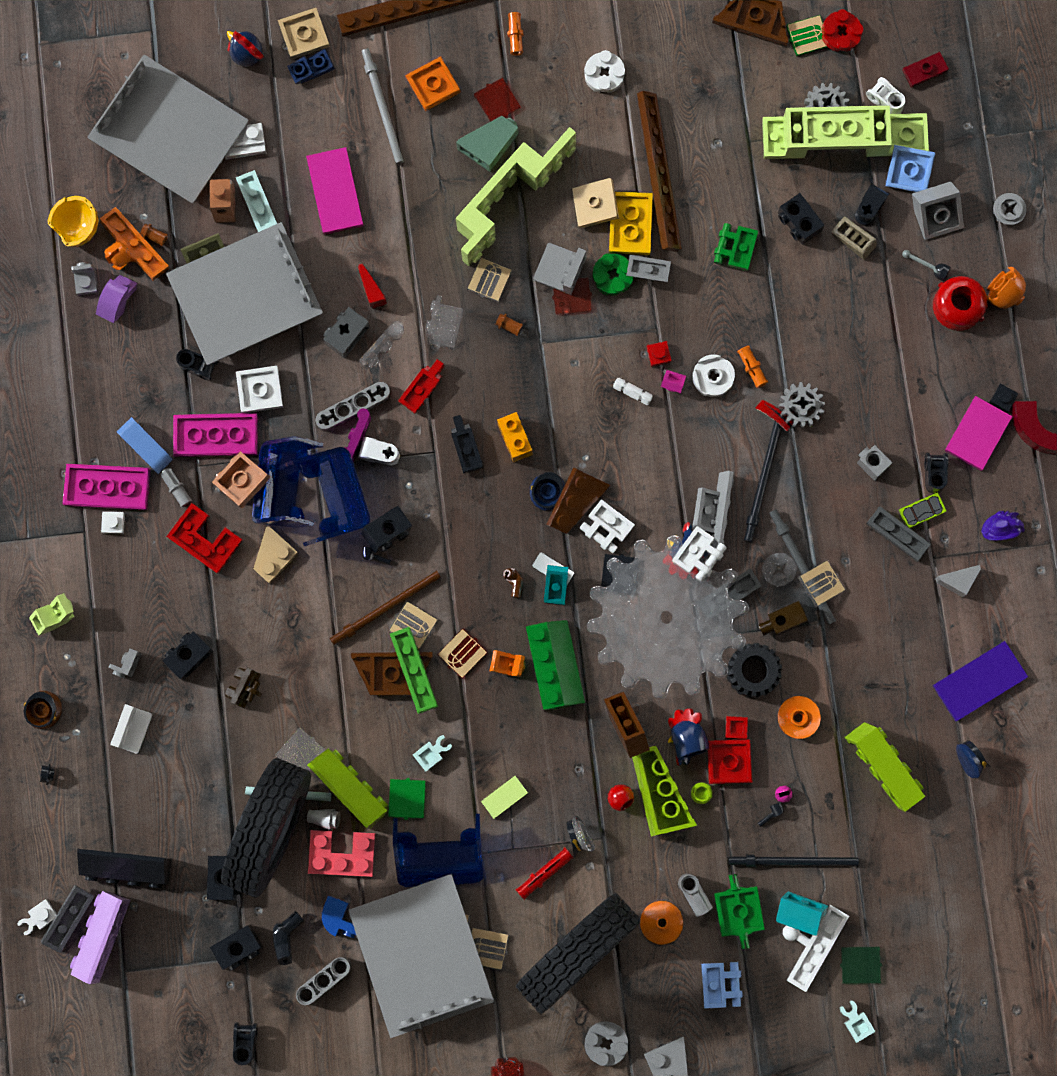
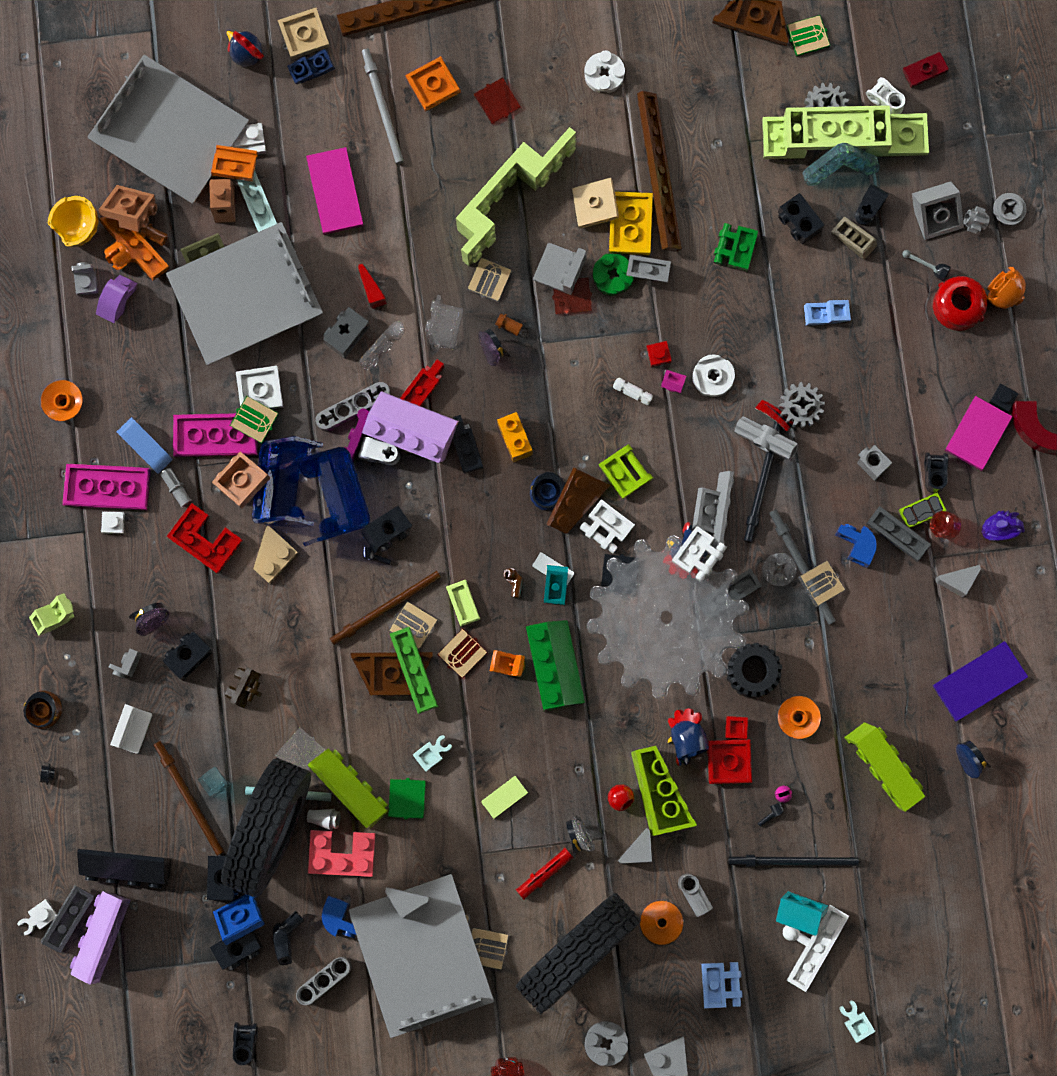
(55, 393): none -> orange dish
(129, 207): none -> nougat plate
(150, 618): none -> clear purple piece
(168, 762): none -> reddish brown bar
(197, 365): black piece -> none
(213, 782): none -> clear light blue panel
(234, 163): none -> orange plate
(238, 918): none -> blue tile
(254, 419): none -> piece
(405, 901): none -> light grey slope
(410, 427): none -> lavender slope
(428, 861): clear blue windscreen -> none
(463, 603): none -> yellowish green tile
(489, 142): sand green slope -> none
(491, 347): none -> clear purple piece
(515, 33): orange pin -> none
(619, 474): none -> lime plate
(626, 724): reddish brown brick -> none
(639, 851): none -> light grey slope
(701, 793): lime plate -> none
(739, 911): green plate -> none
(752, 366): orange pin -> none
(766, 438): none -> light grey piece
(794, 617): dark brown torso -> none
(827, 313): none -> light blue slope
(838, 156): none -> clear light blue beam
(849, 23): red plate -> none
(860, 965): clear green piece -> none
(864, 544): none -> blue brick
(910, 168): light blue plate -> none
(945, 525): none -> clear red head
(976, 219): none -> light grey gear

